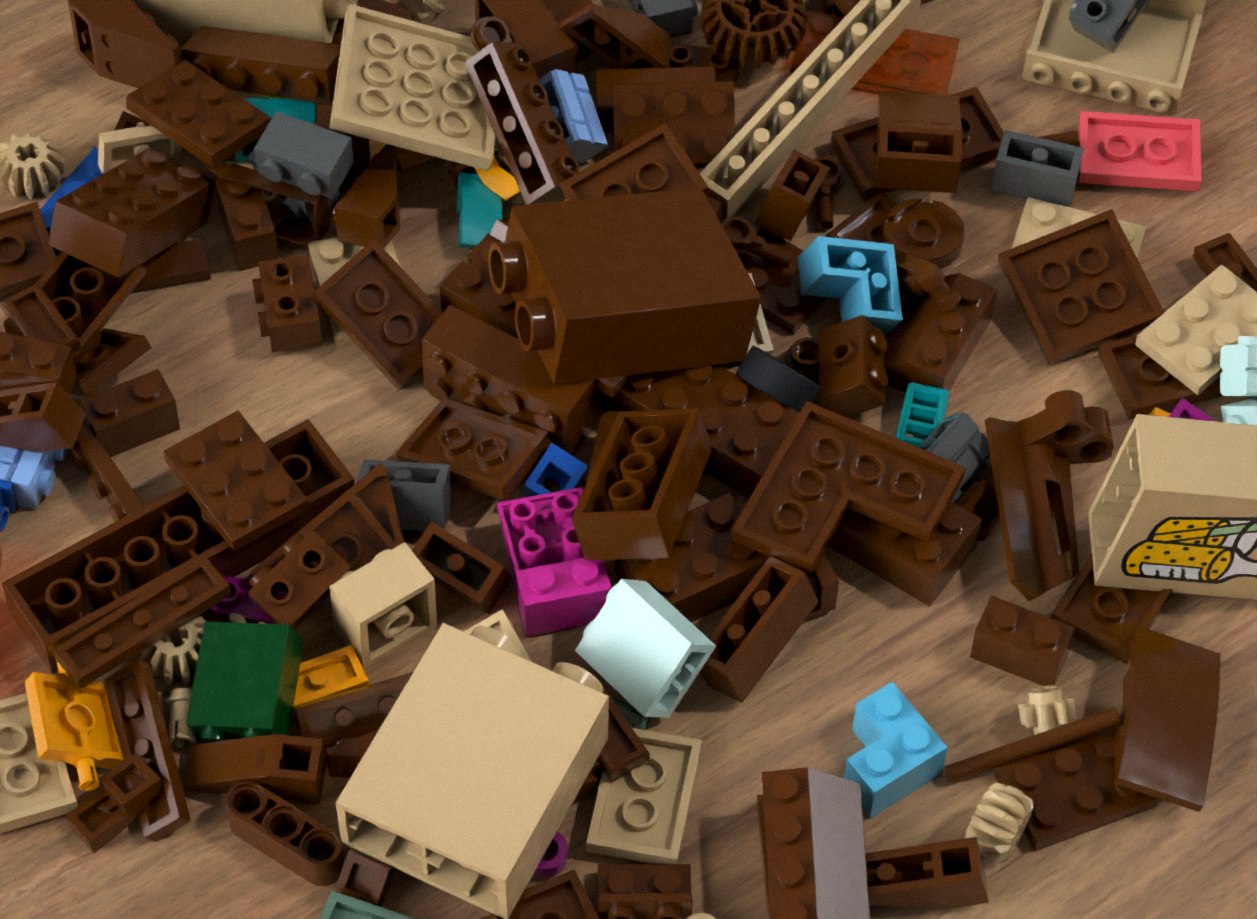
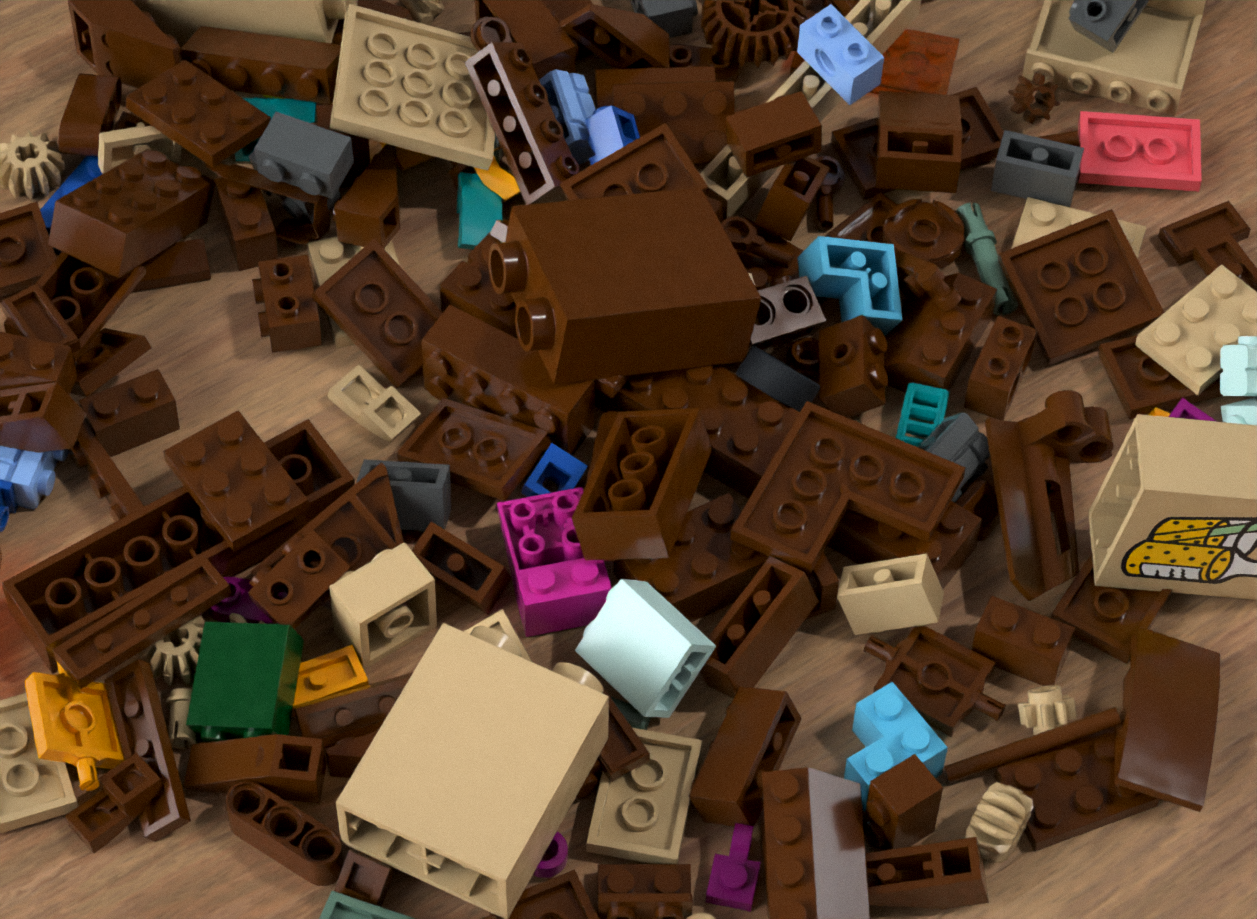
(89, 112): none -> reddish brown beam
(373, 406): none -> tan slope
(610, 131): none -> brick
(734, 876): none -> magenta plate
(749, 742): none -> reddish brown brick
(774, 133): none -> reddish brown brick
(777, 323): none -> reddish brown brick
(840, 54): none -> light blue brick
(890, 594): none -> tan brick
(902, 805): none -> reddish brown brick
(937, 677): none -> reddish brown plate
(981, 246): none -> sand green pin
(1000, 368): none -> reddish brown brick
(1024, 96): none -> reddish brown gear
(1202, 227): none -> reddish brown tile

